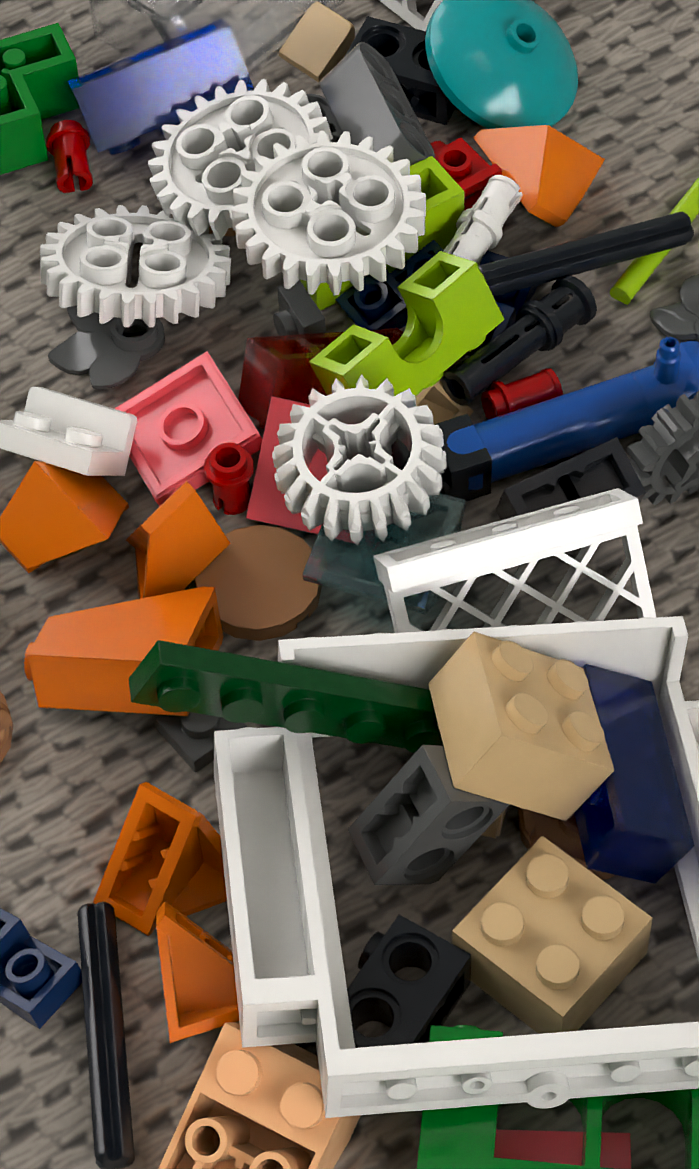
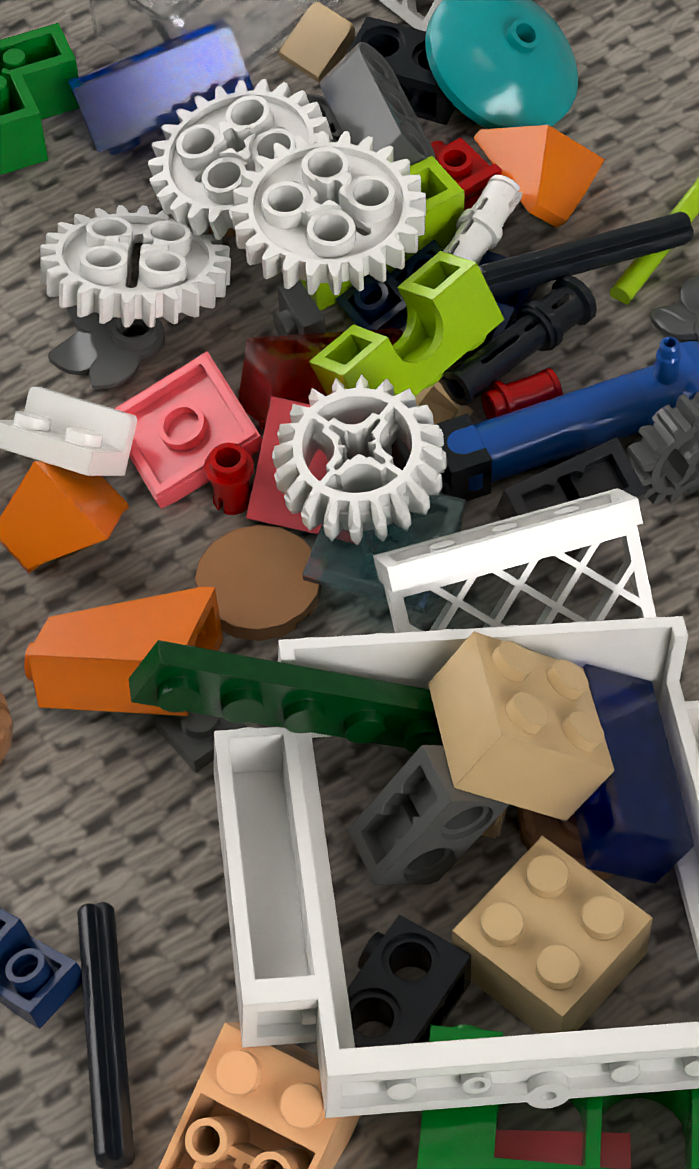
(69, 146): red pin -> none
(161, 857): orange slope -> none
(175, 543): orange slope -> none
(195, 976): orange slope -> none

